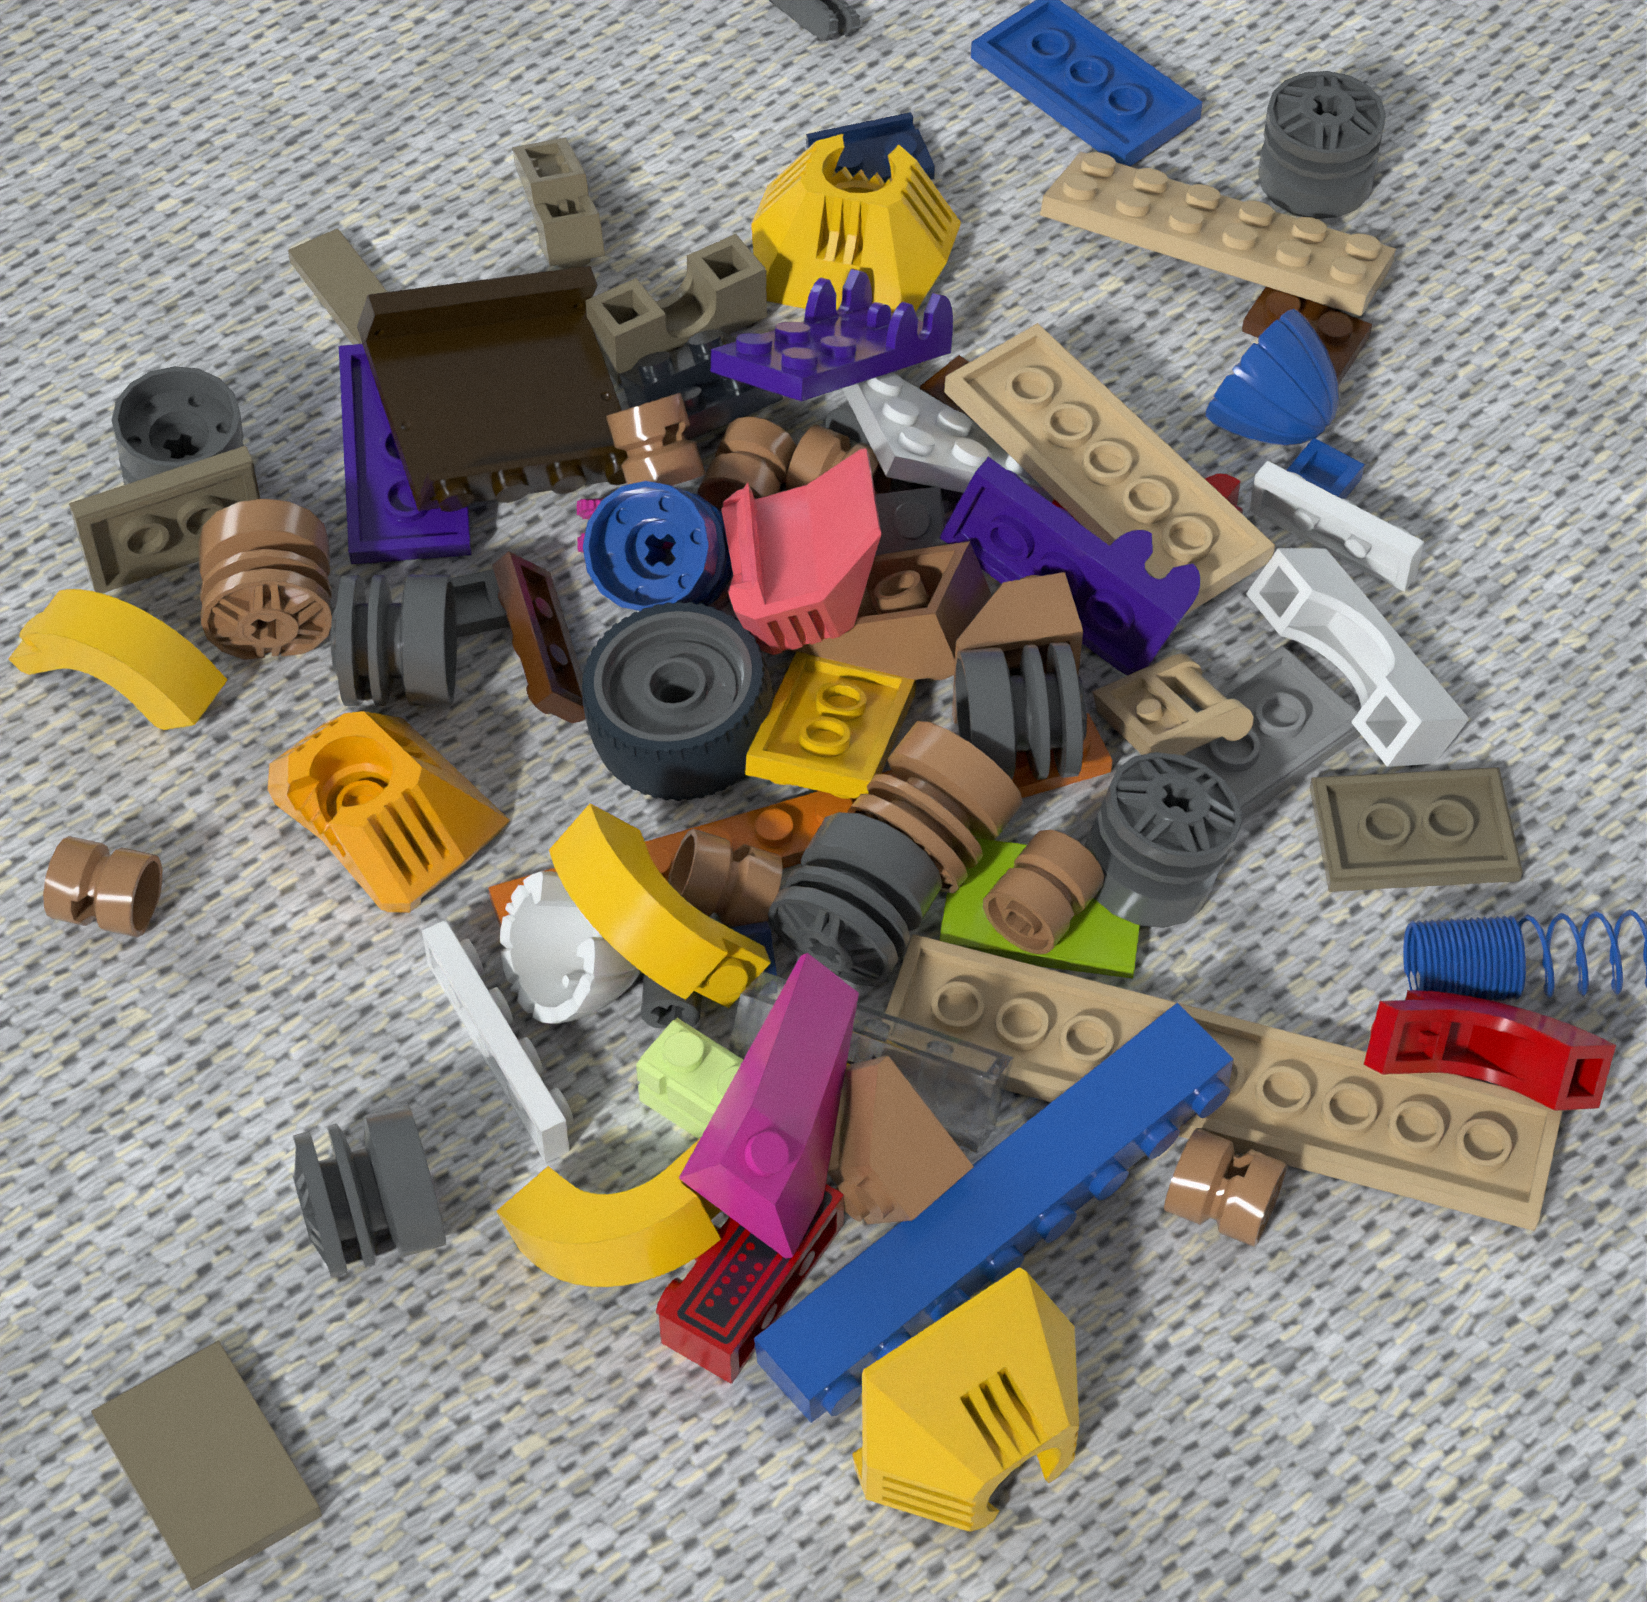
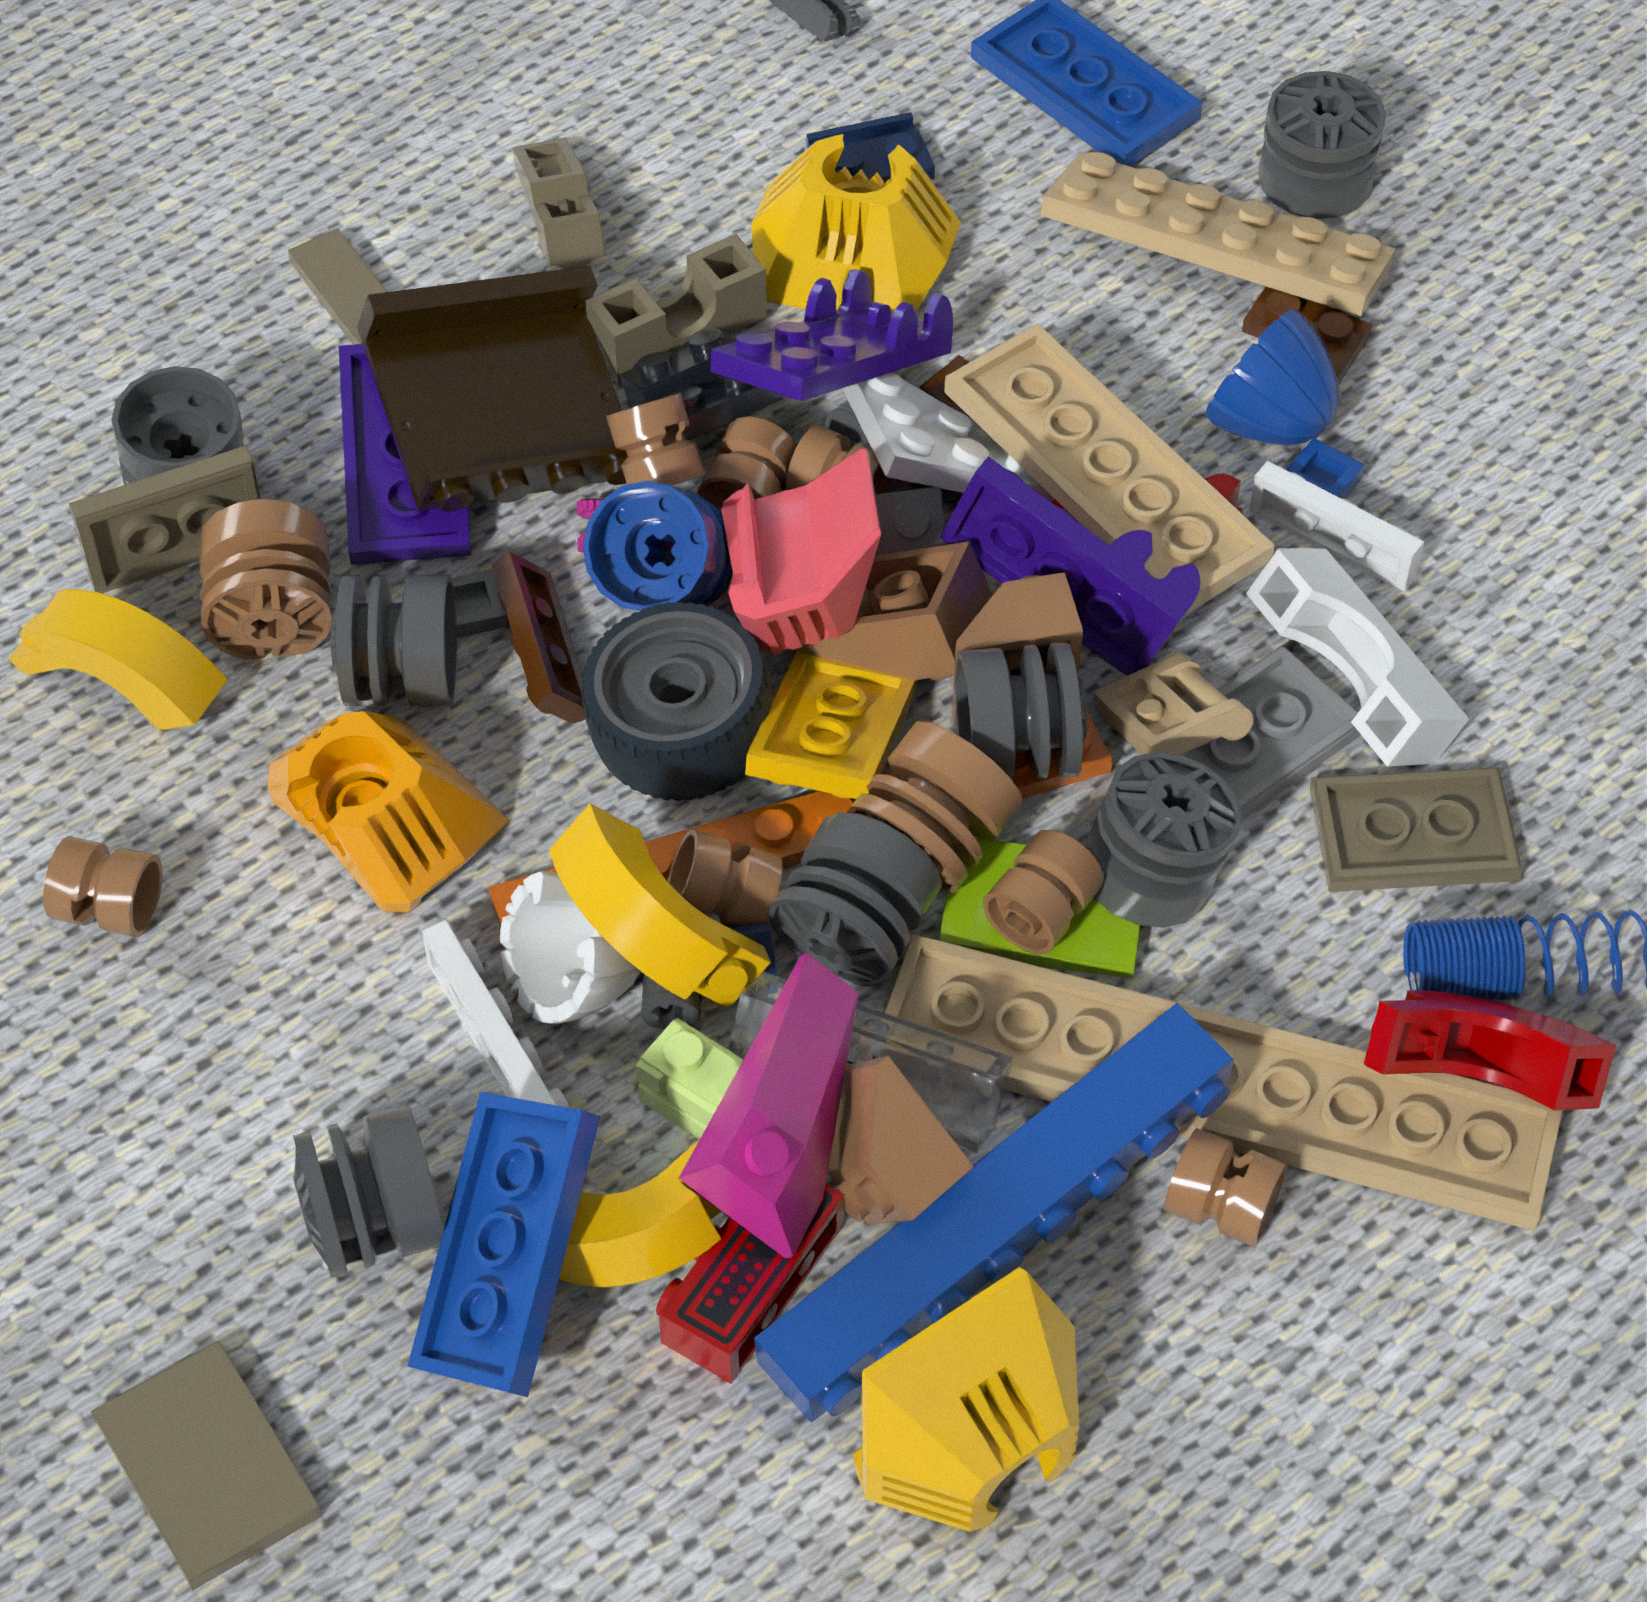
(504, 1242): none -> blue plate

